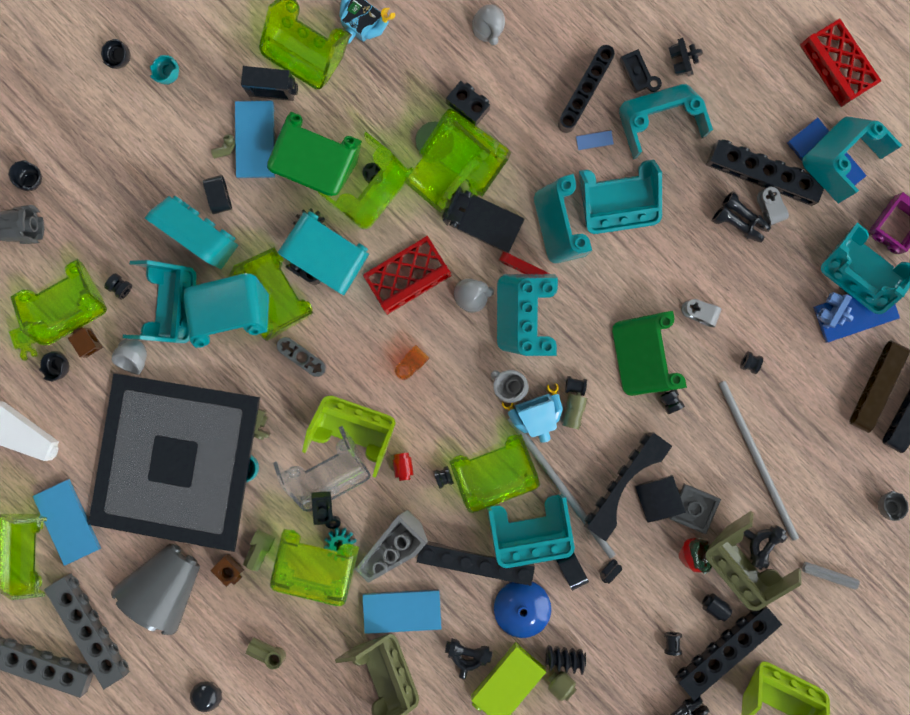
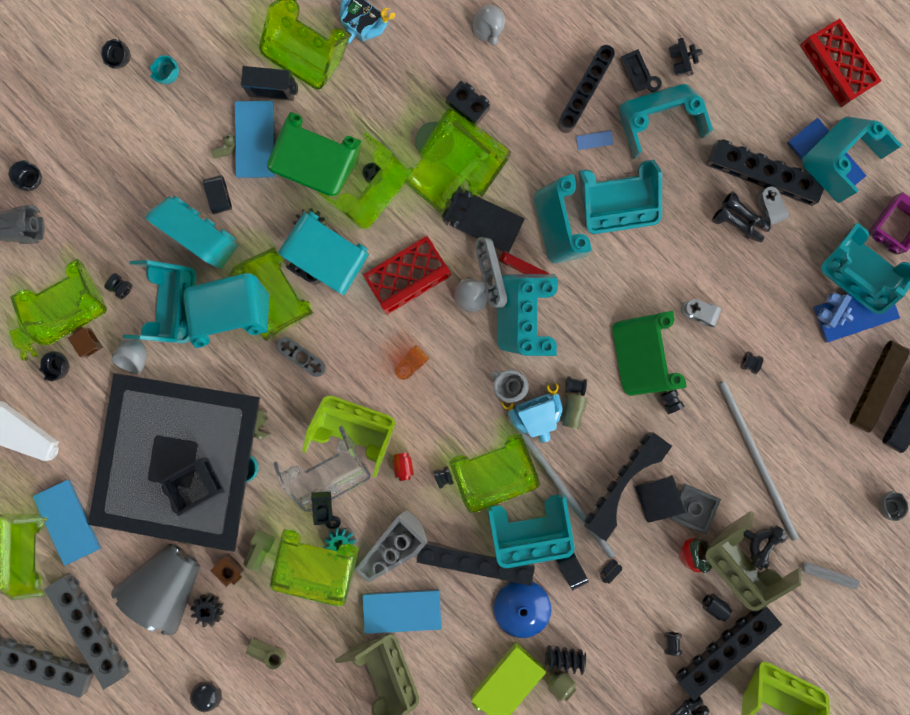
(200, 607): none -> black gear
(209, 478): none -> black window
(455, 650): black piece -> none
(495, 294): none -> light grey beam

